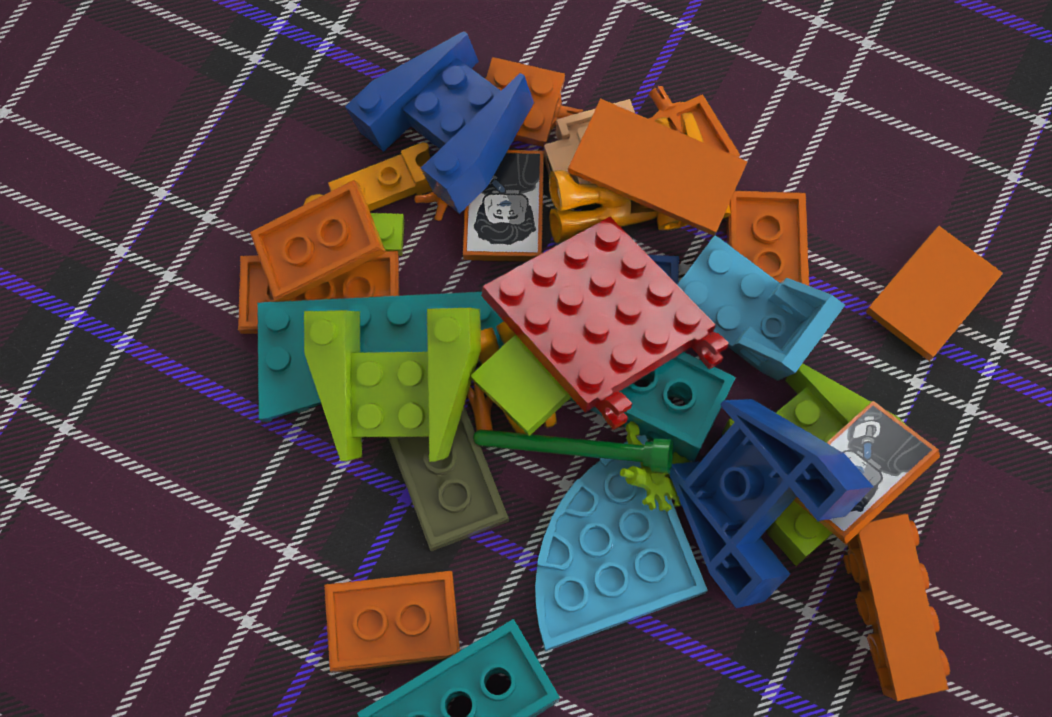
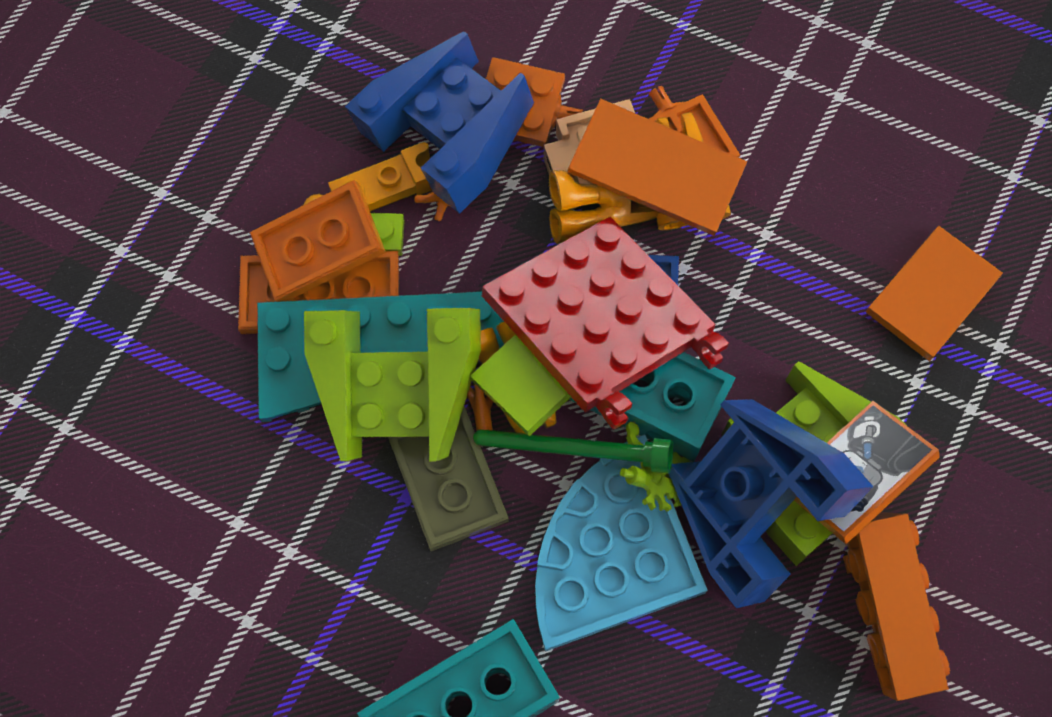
(391, 621): orange tile -> none
(507, 215): tile -> none
(760, 318): medium azure bracket -> none
(771, 232): orange tile -> none

